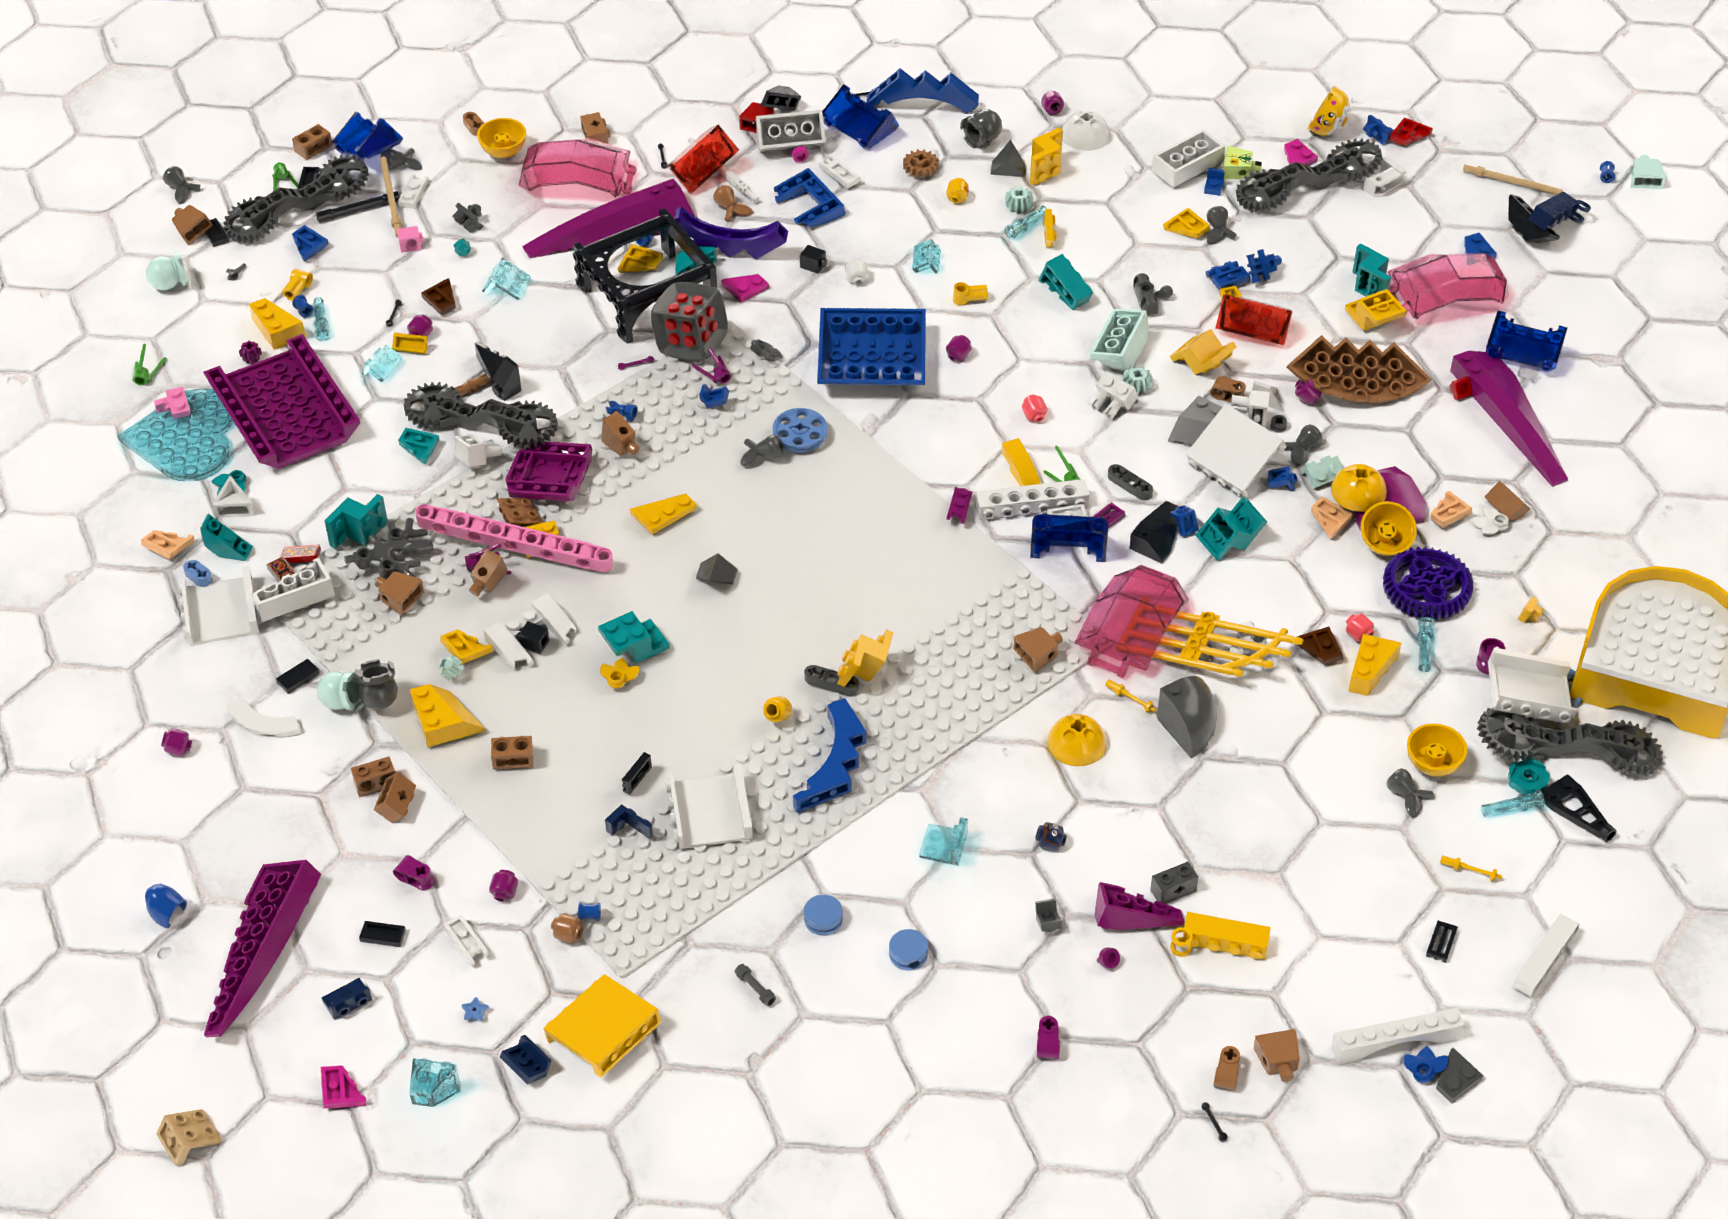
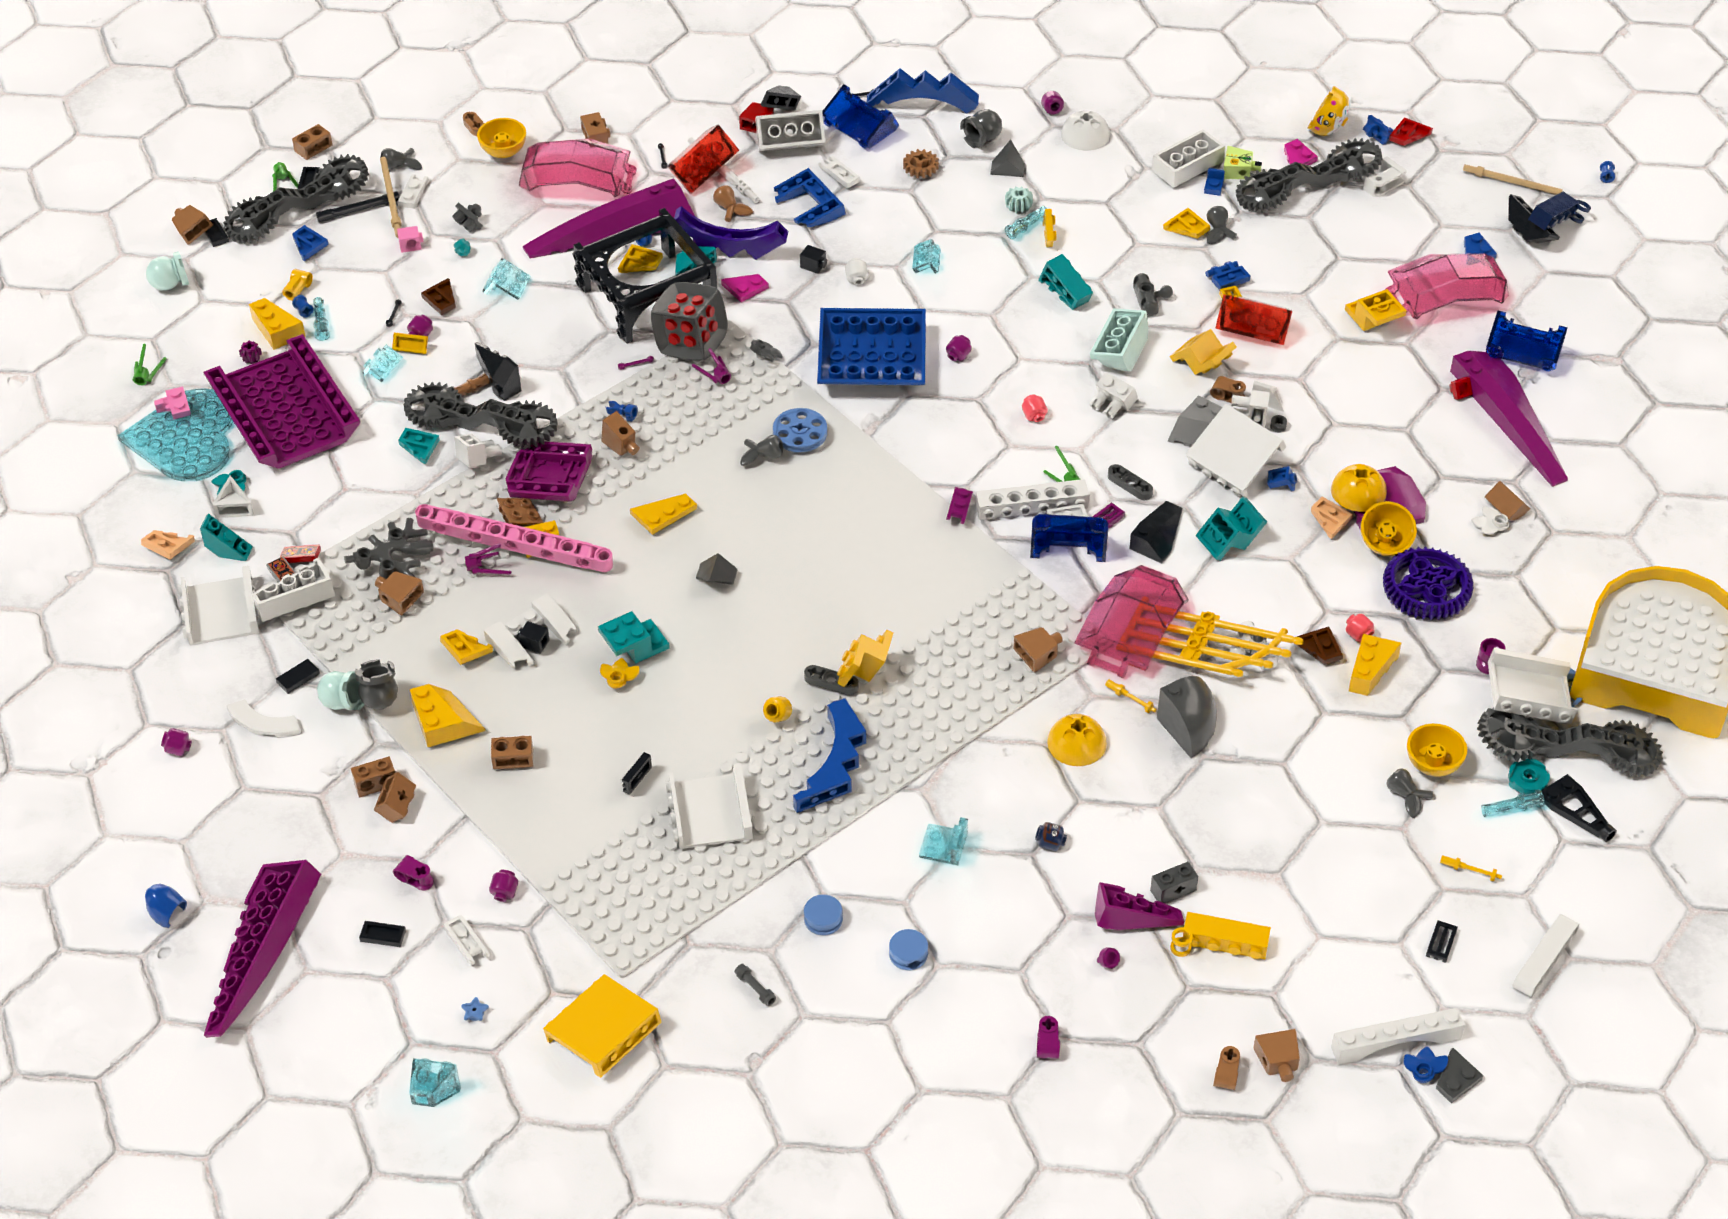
(175, 178): dark grey piece -> none
(186, 1131): tan bracket -> none
(197, 573): medium blue beam -> none
(233, 273): dark grey hand -> none
(339, 1088): dark pink wing -> none
(347, 998): dark blue bracket -> none
(356, 521): teal bracket -> none
(365, 138): clear blue windscreen -> none
(450, 667): light aqua gear -> none
(487, 573): medium nougat torso -> none
(527, 1060): dark blue bracket -> none
(567, 928): medium nougat head -> none
(589, 911): blue bush -> none
(624, 815): dark blue bracket -> none
(714, 397): blue bracket -> none
(800, 154): dark pink tile -> none
(958, 190): yellow head -> none
(963, 293): yellow piece -> none
(1020, 463): yellow slope -> none
(1046, 156): yellow bracket -> none
(1047, 915): dark grey bracket -> none
(1138, 378): light aqua gear -> none
(1186, 520): blue bracket -> none
(1222, 1136): black hinge -> none
(1262, 265): blue piece -> none
(1306, 391): magenta head -> none
(1309, 437): dark grey piece -> none
(1322, 472): light aqua bracket -> none
(1359, 374): medium nougat brick -> none
(1370, 271): teal bracket -> none
(1425, 637): clear light blue pin -> none
(1450, 510): light nougat wing -> none
(1531, 611): yellow tile -> none
(1647, 173): light aqua torso -> none

